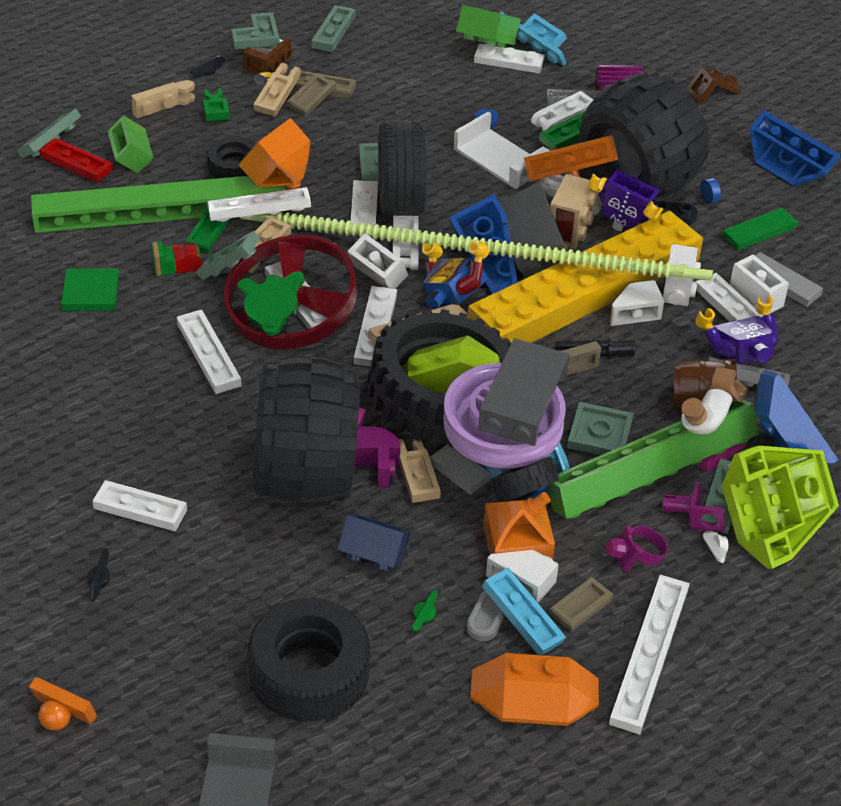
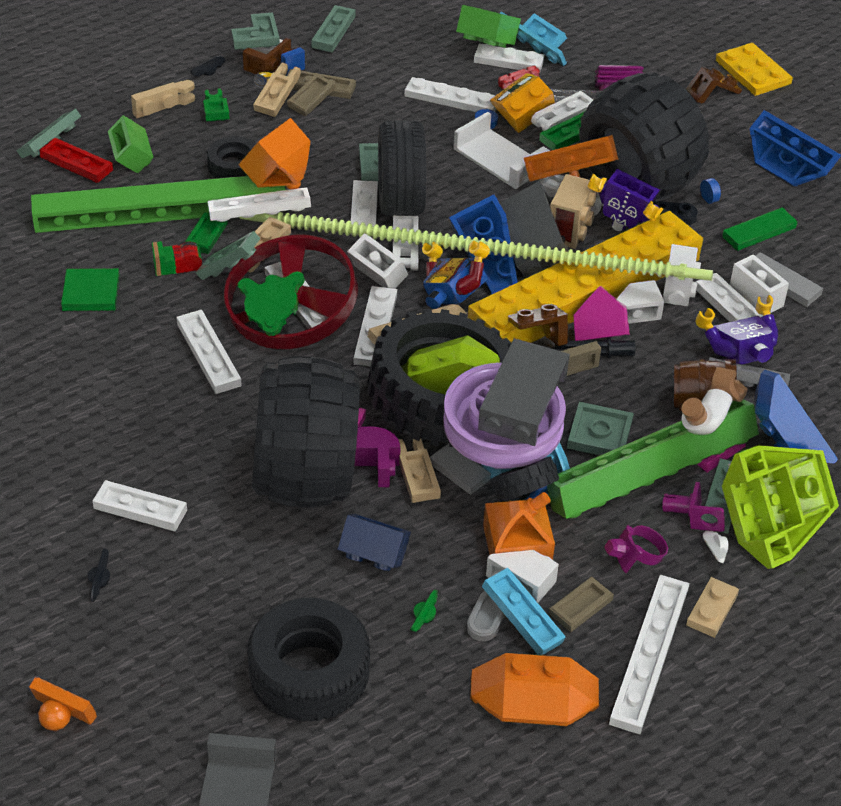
(294, 58): none -> blue tile
(448, 95): none -> white plate
(505, 81): none -> axle
(523, 100): none -> light orange slope
(550, 316): none -> reddish brown bracket
(601, 317): none -> dark pink slope
(712, 607): none -> tan plate
(754, 69): none -> yellow plate

